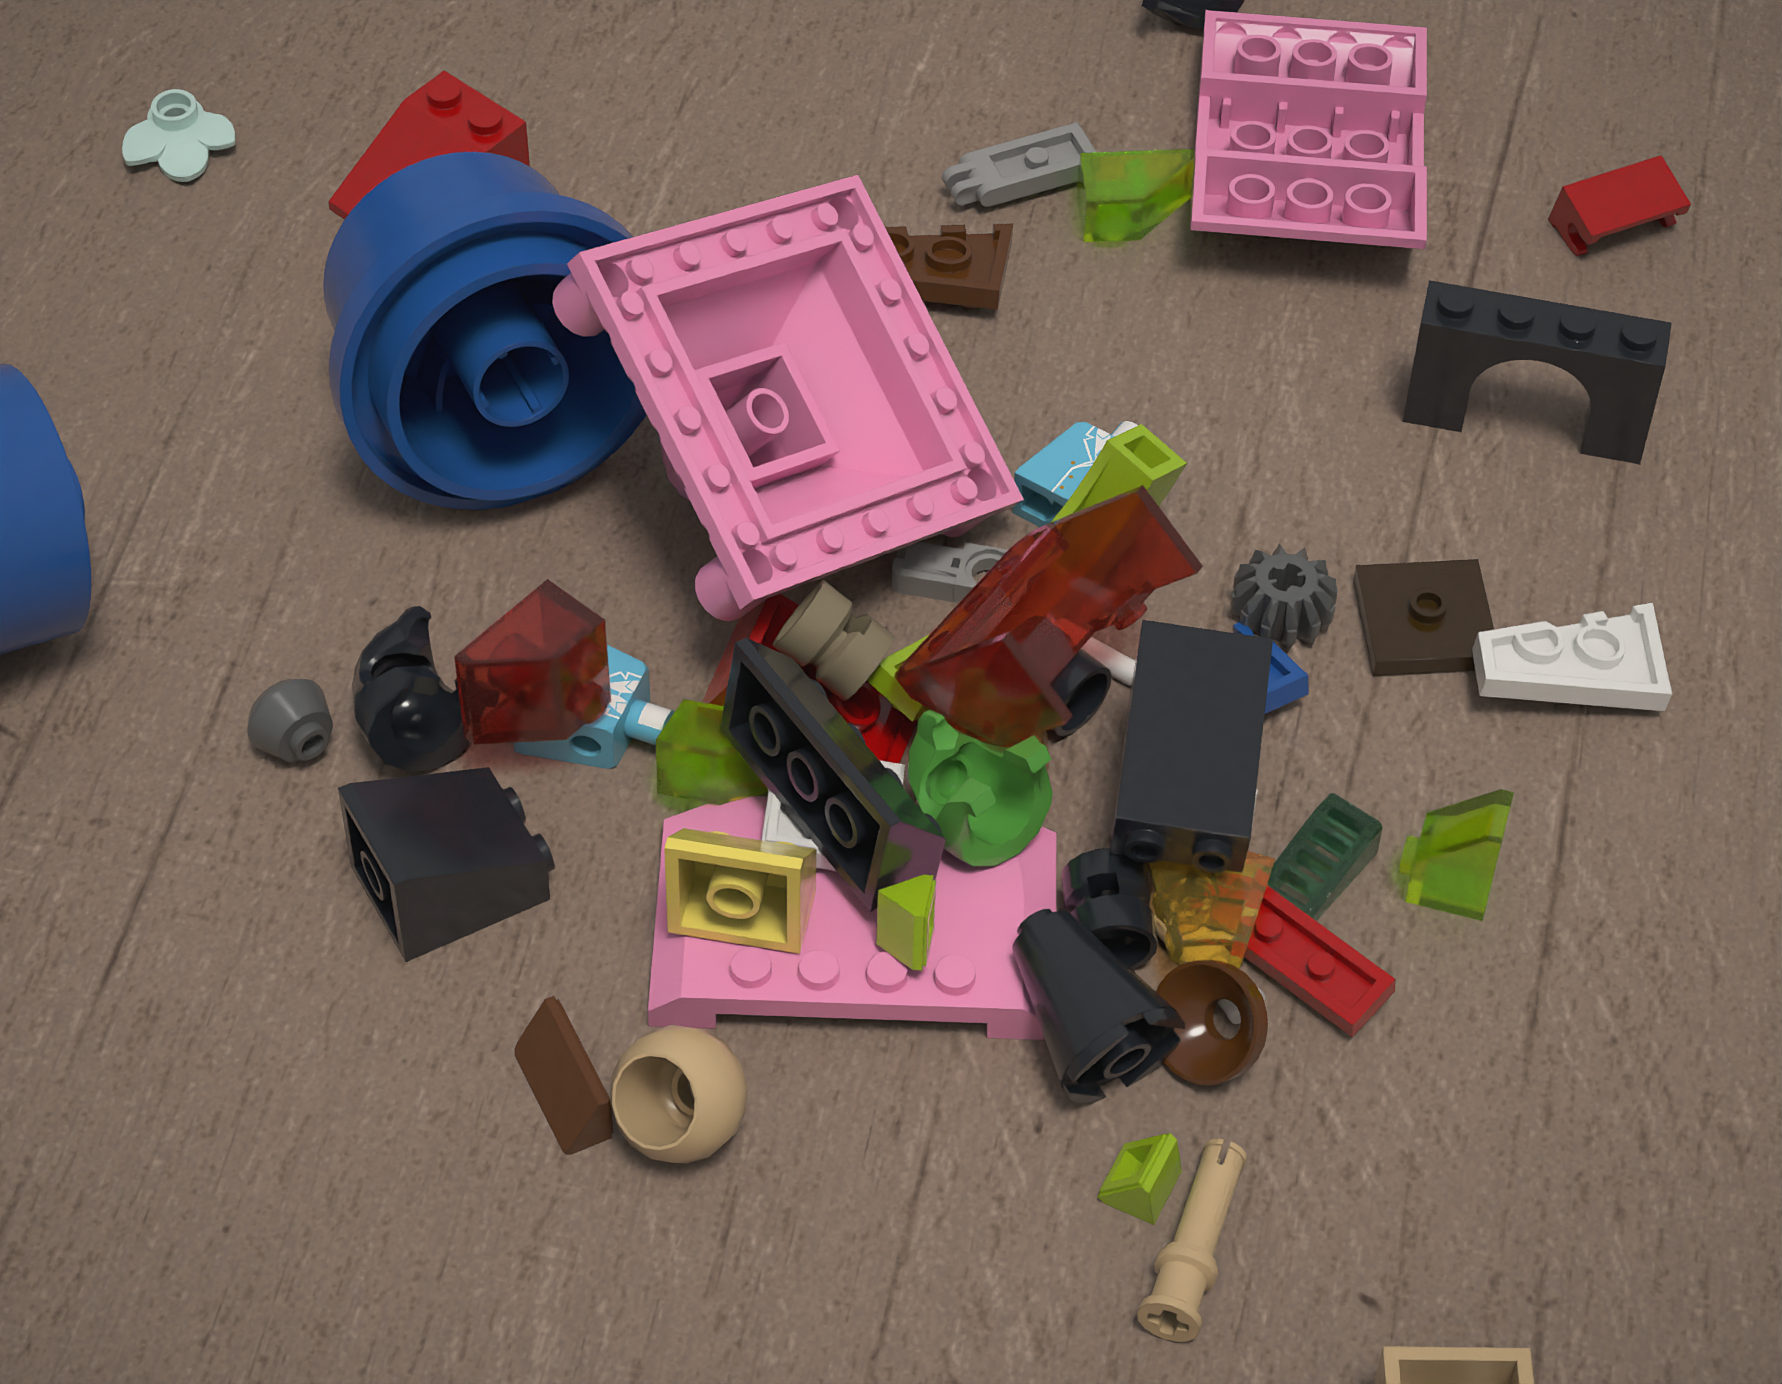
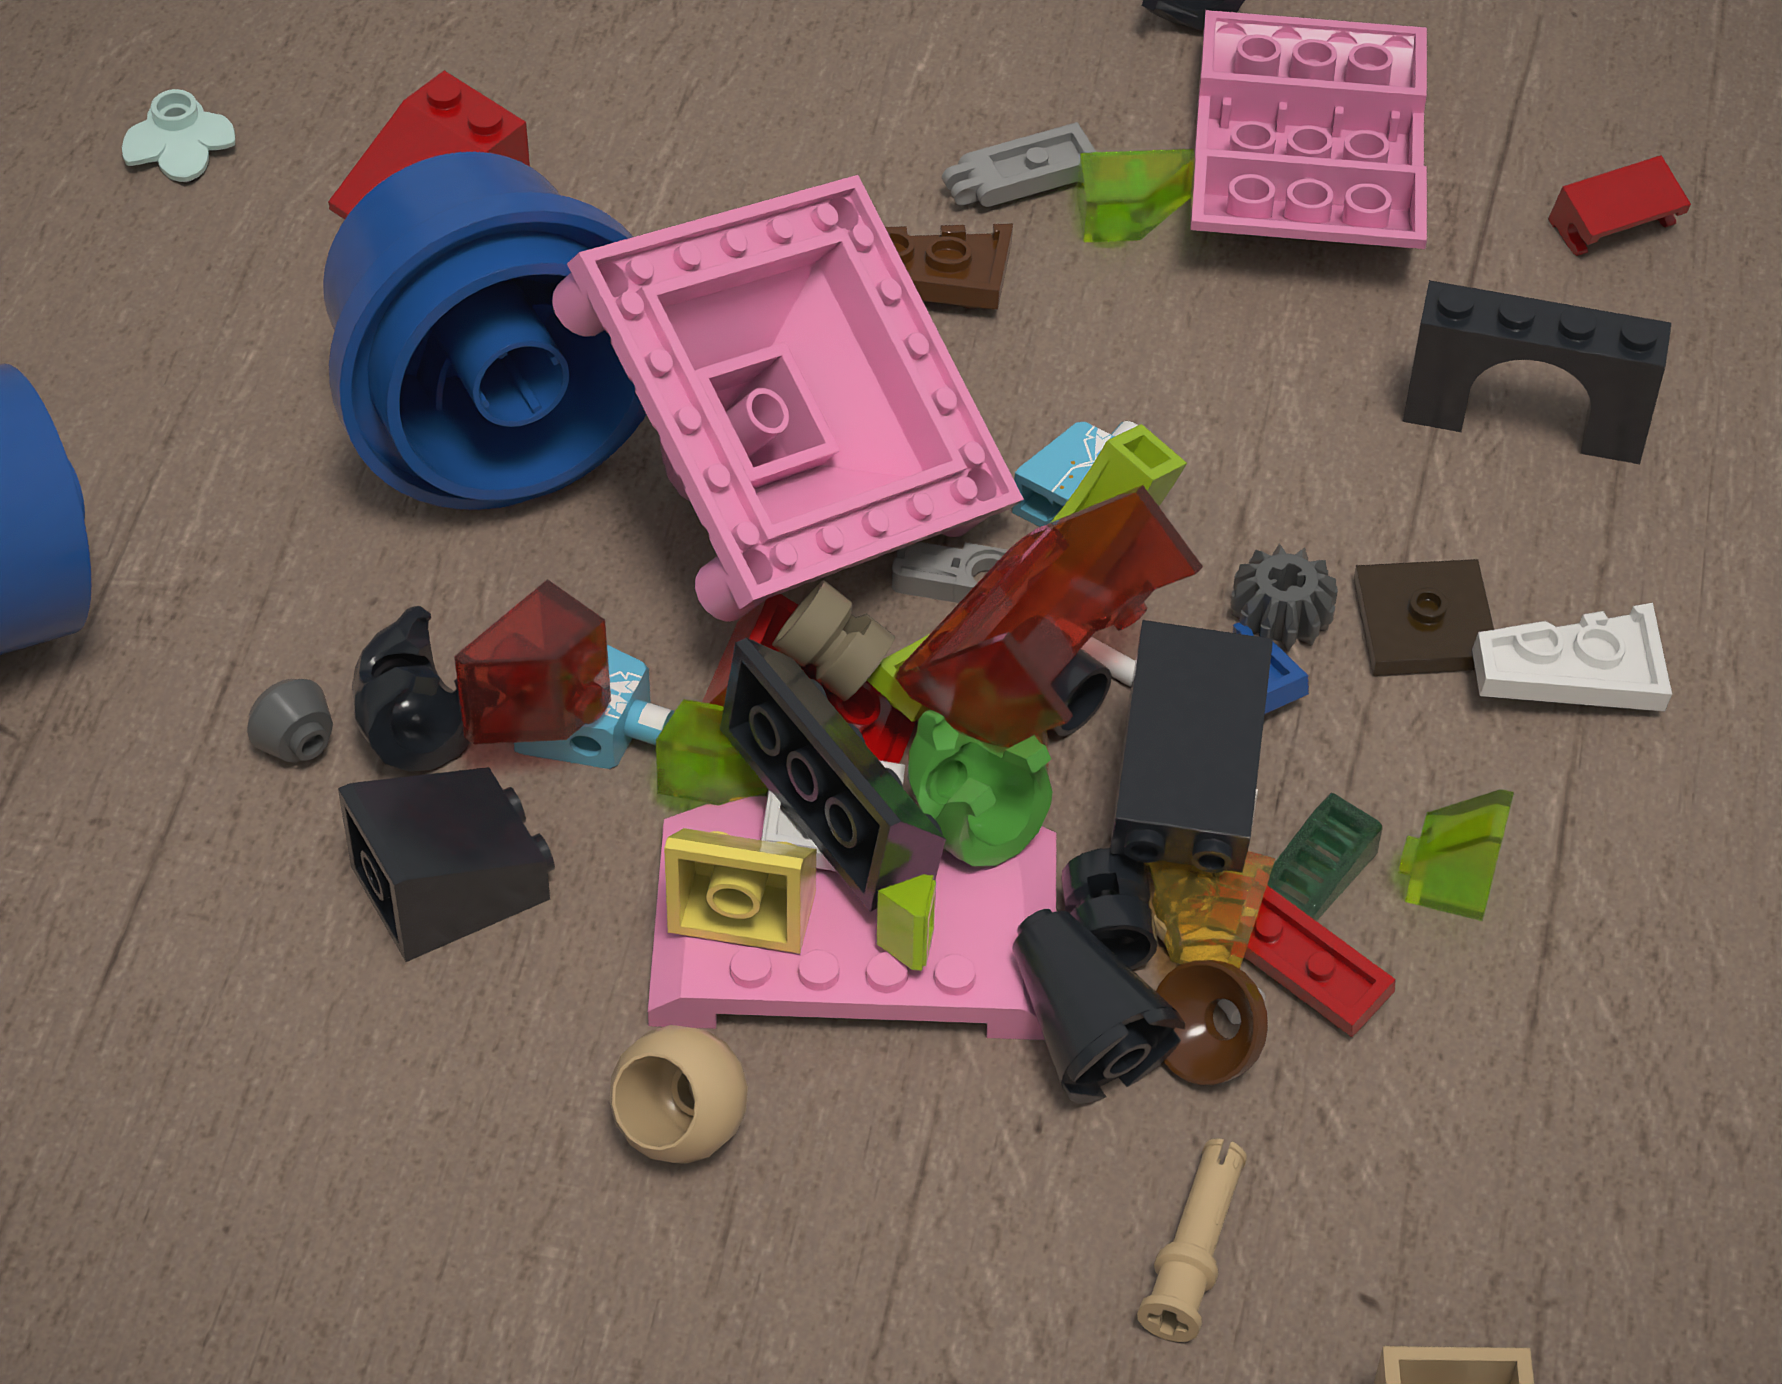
(564, 1080): reddish brown slope -> none
(1143, 1177): lime slope -> none

